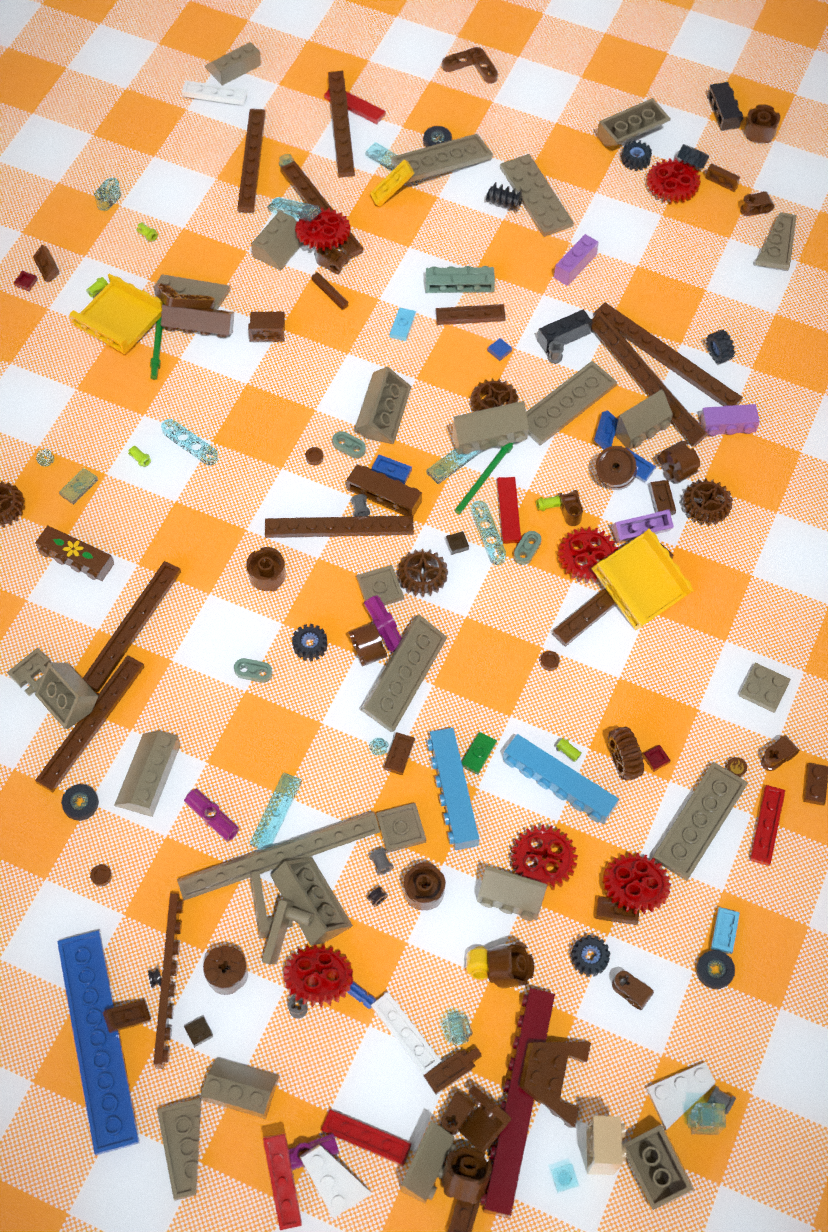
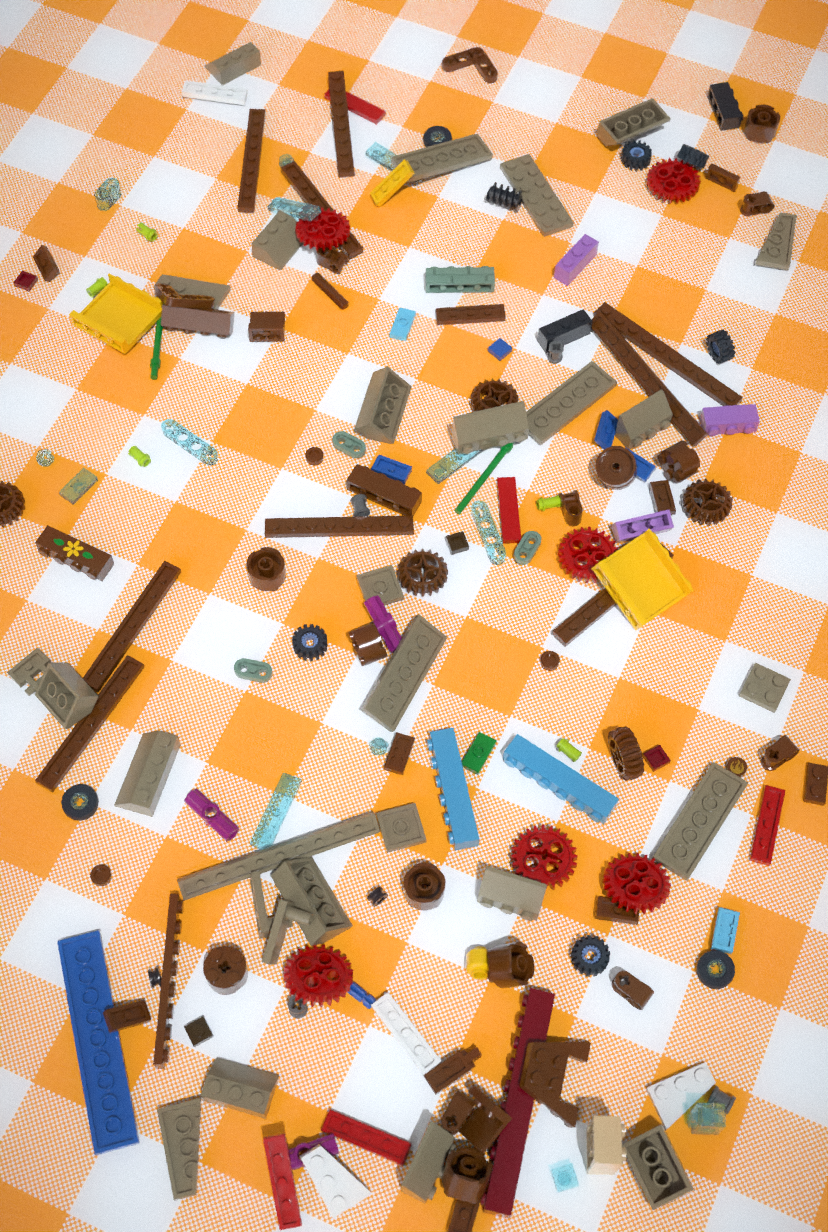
(381, 861): dark grey bush -> none
(457, 1028): clear light blue head -> none

